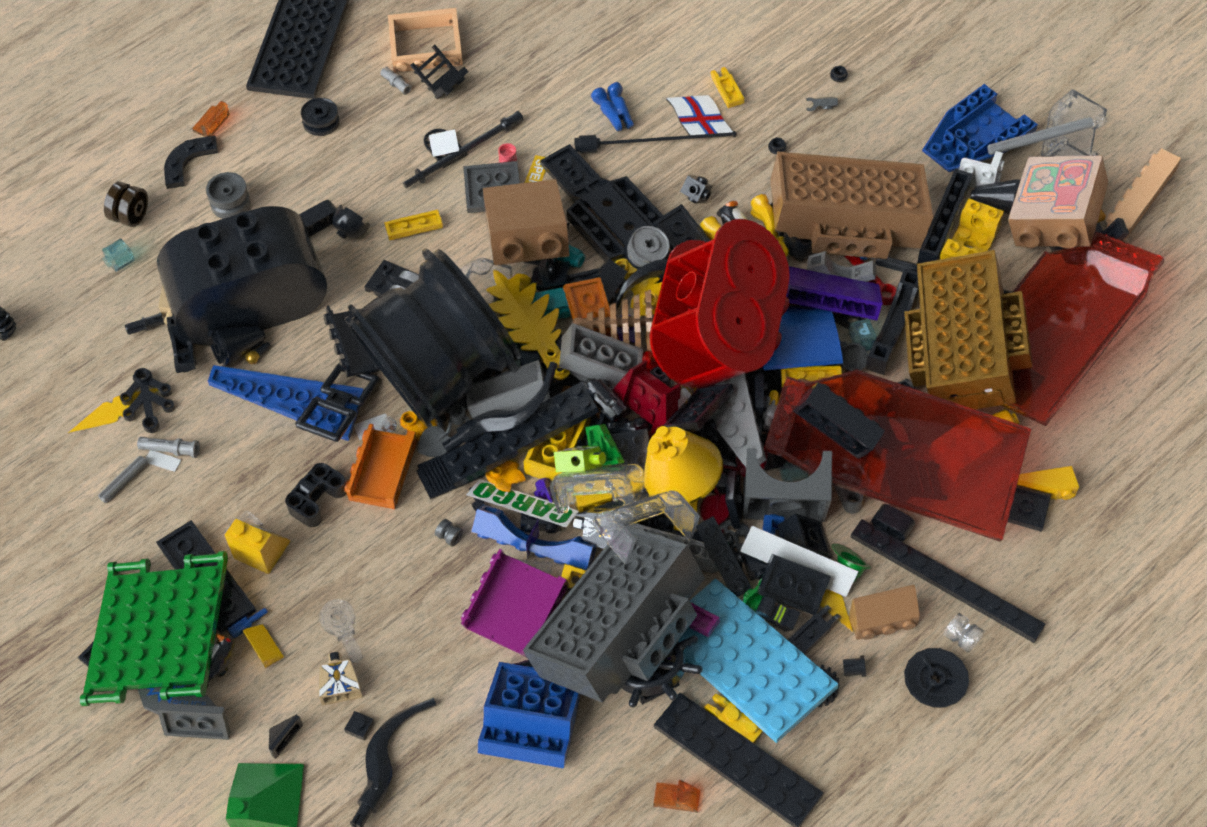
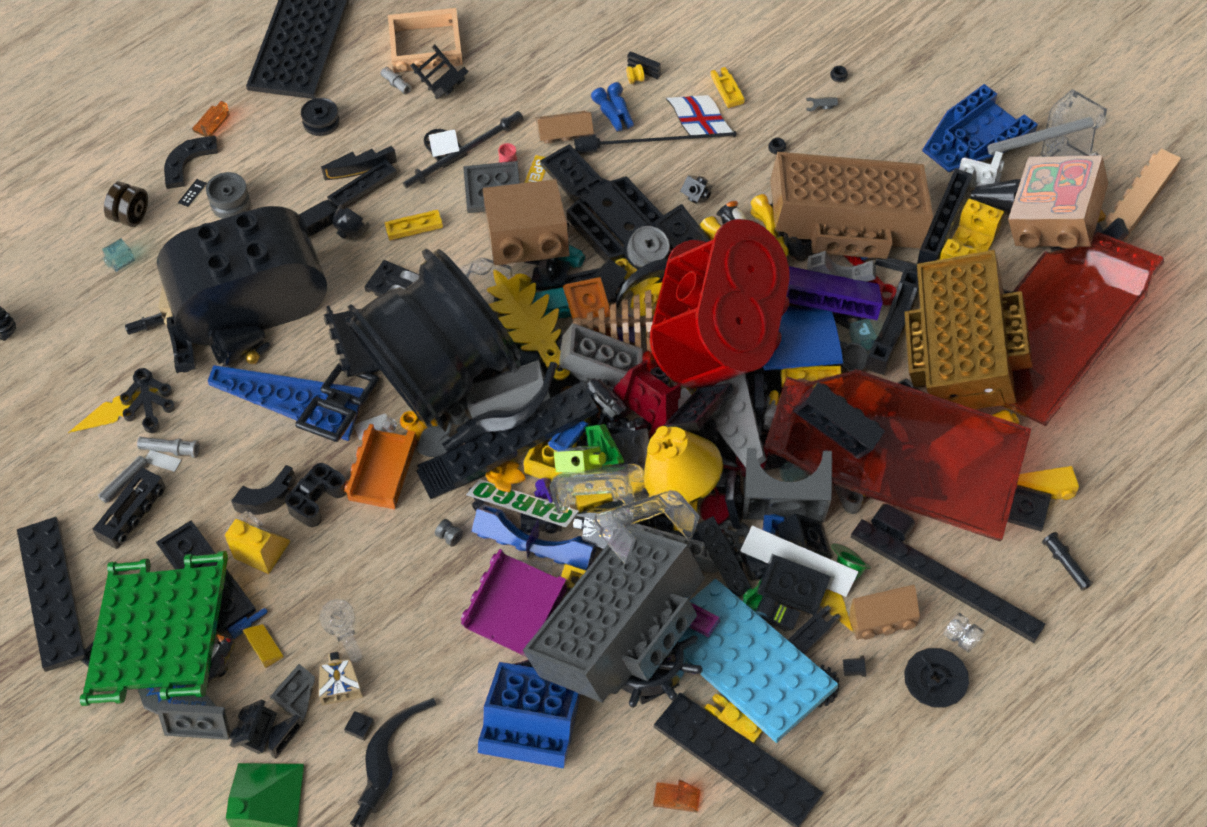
(51, 594): none -> black plate
(129, 508): none -> black brick
(192, 192): none -> black sticker
(253, 727): none -> black bracket
(265, 499): none -> black arch
(295, 692): none -> dark grey wing
(353, 165): none -> black slope
(363, 184): none -> black plate
(564, 126): none -> medium nougat slope
(568, 437): none -> blue tile
(635, 74): none -> yellow wheel
(649, 66): none -> black tile
(1061, 553): none -> black pin

